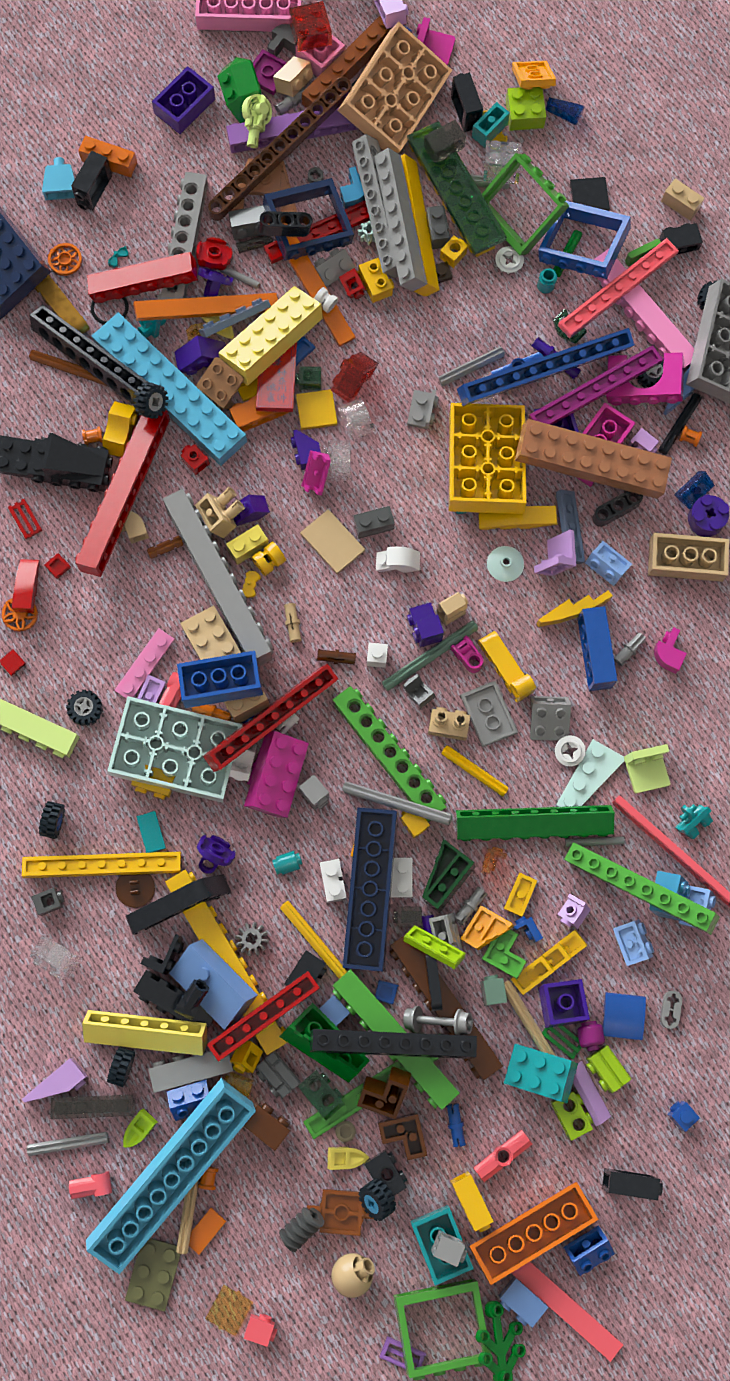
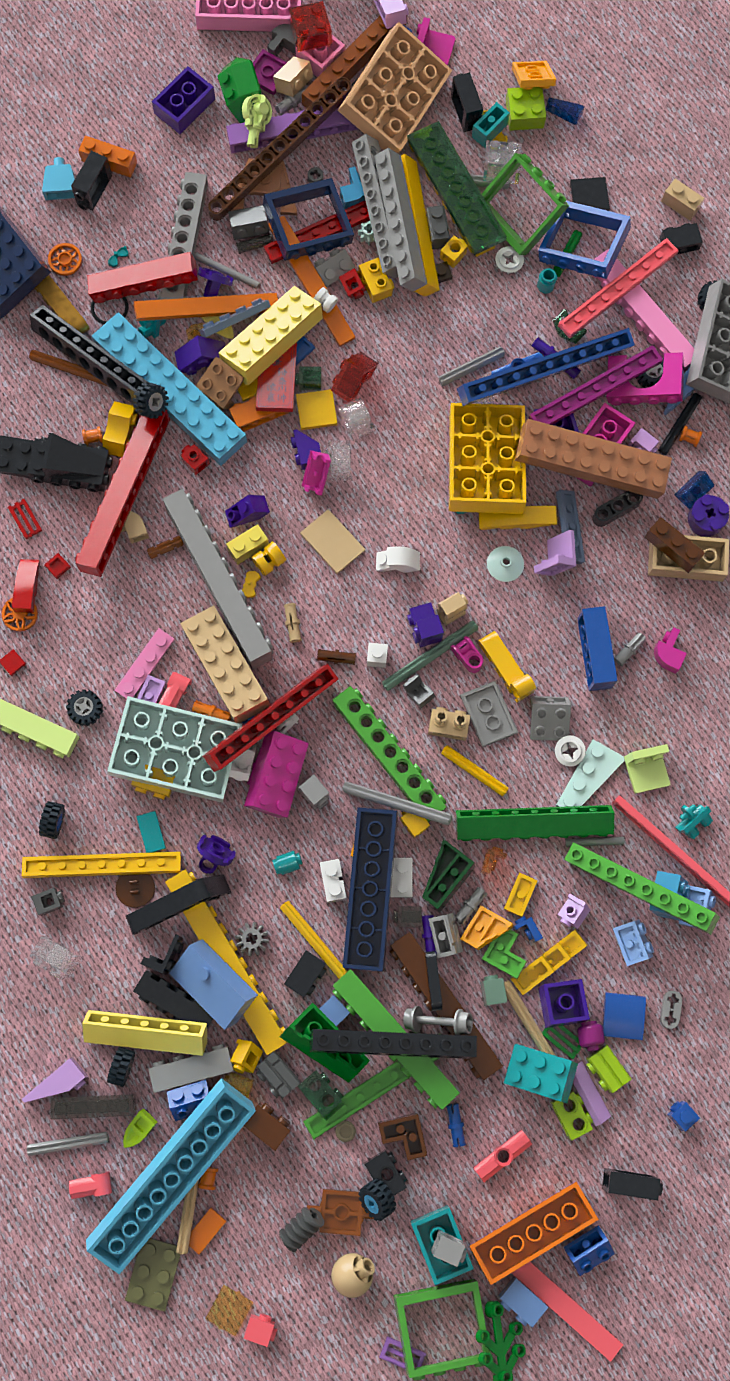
(189, 1003): black piece -> none
(214, 261): red plate -> none
(214, 512): tan brick -> none
(219, 679): blue brick -> none
(263, 1016): red brick -> none
(294, 222): black beam -> none
(345, 1158): light yellow plate -> none
(374, 522): dark grey brick -> none
(386, 992): blue tile -> none
(386, 1096): reddish brown brick -> none
(421, 409): light grey bracket -> none
(434, 947): lime tile -> none
(444, 141): clear smoke brick -> none
(472, 1202): yellow window -> none
(568, 611): yellow slope -> none
(608, 563): light blue bracket -> none
(638, 253): bright green tile -> none
(674, 545): none -> reddish brown brick

